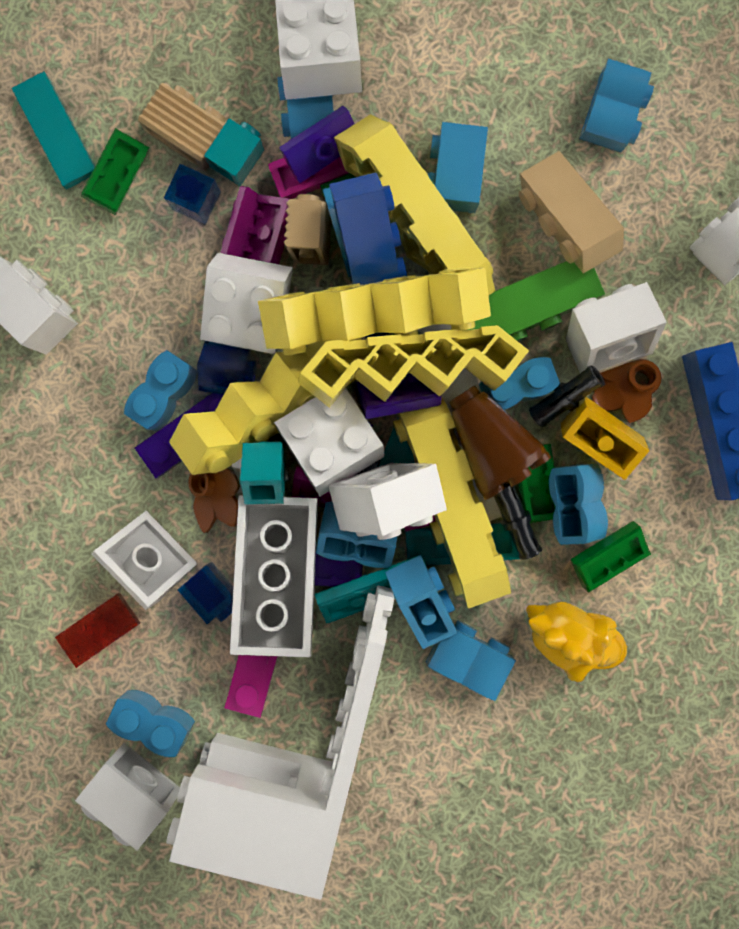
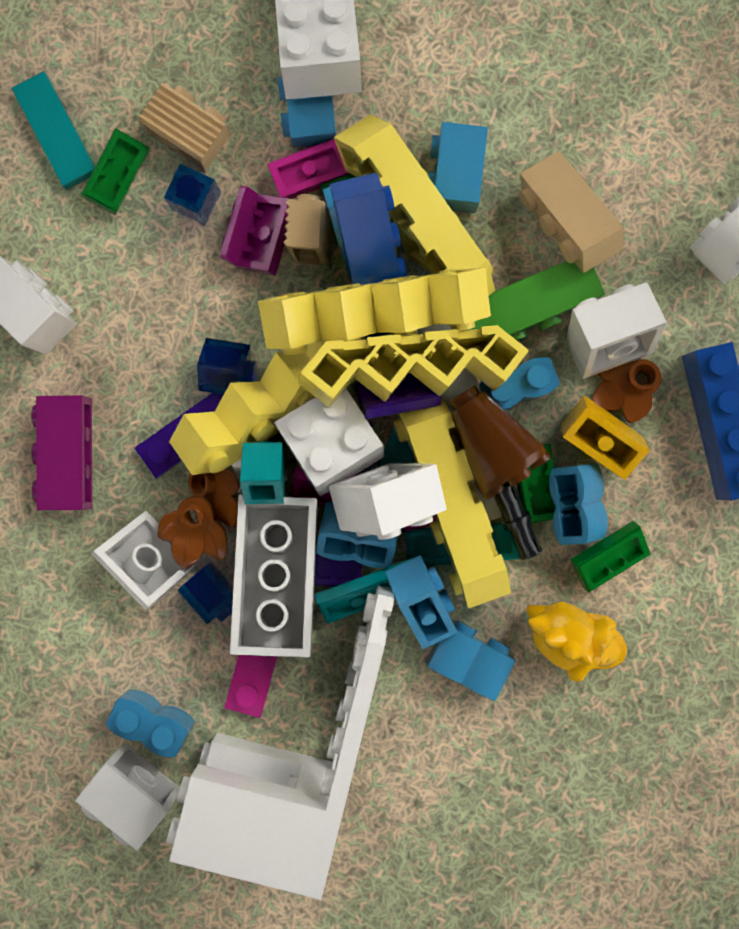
(62, 452): none -> magenta brick
(97, 630): clear red plate -> none
(155, 399): dark azure brick -> none
(193, 538): none -> dark orange plate
(232, 299): white brick -> none
(235, 151): teal brick -> none
(316, 145): dark purple plate -> none
(567, 396): black pin -> none
(616, 105): dark azure brick -> none

